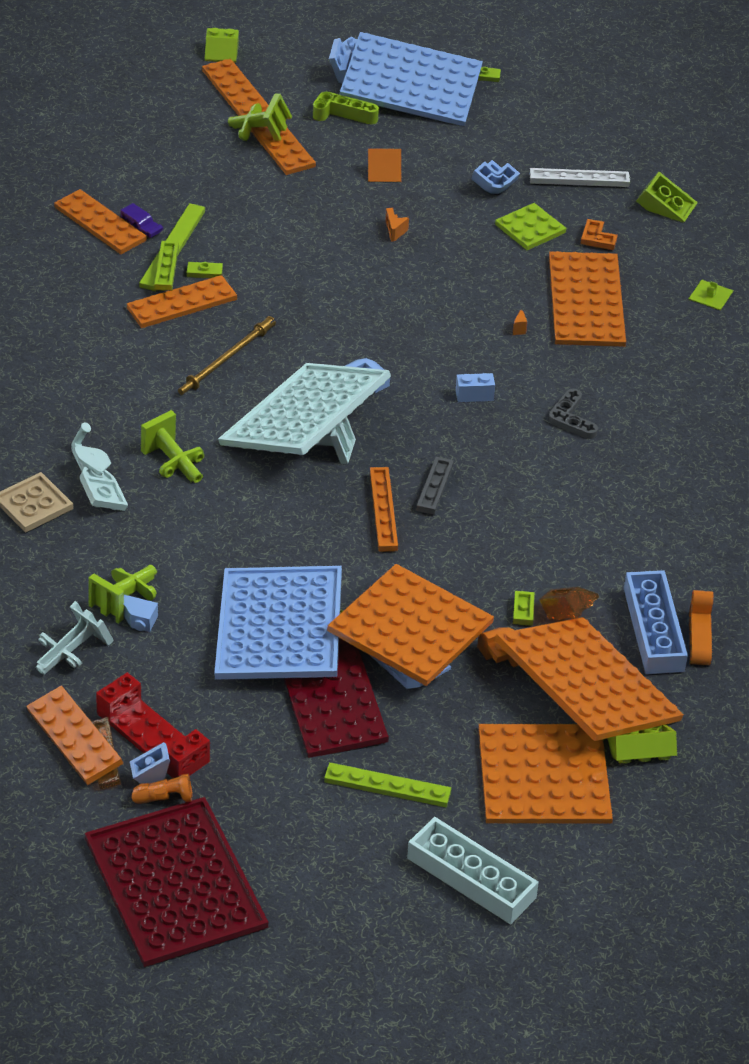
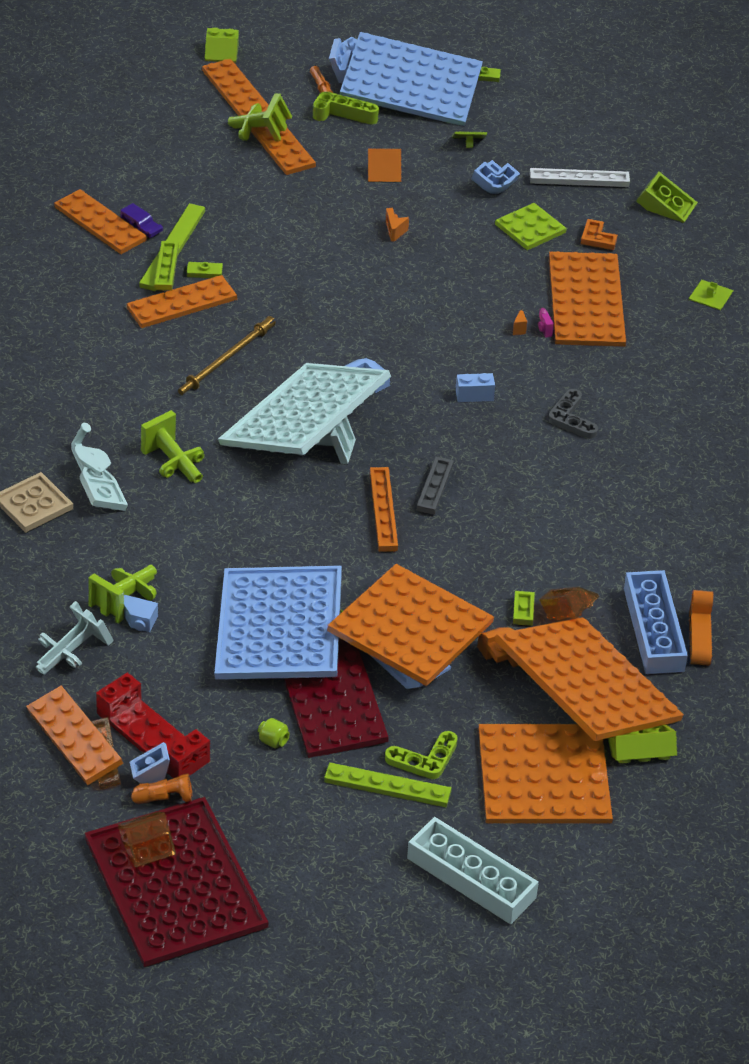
(147, 838): none -> clear orange slope
(273, 733): none -> lime head
(323, 85): none -> orange pin
(430, 761): none -> lime beam
(469, 137): none -> lime piece
(545, 324): none -> dark pink plate

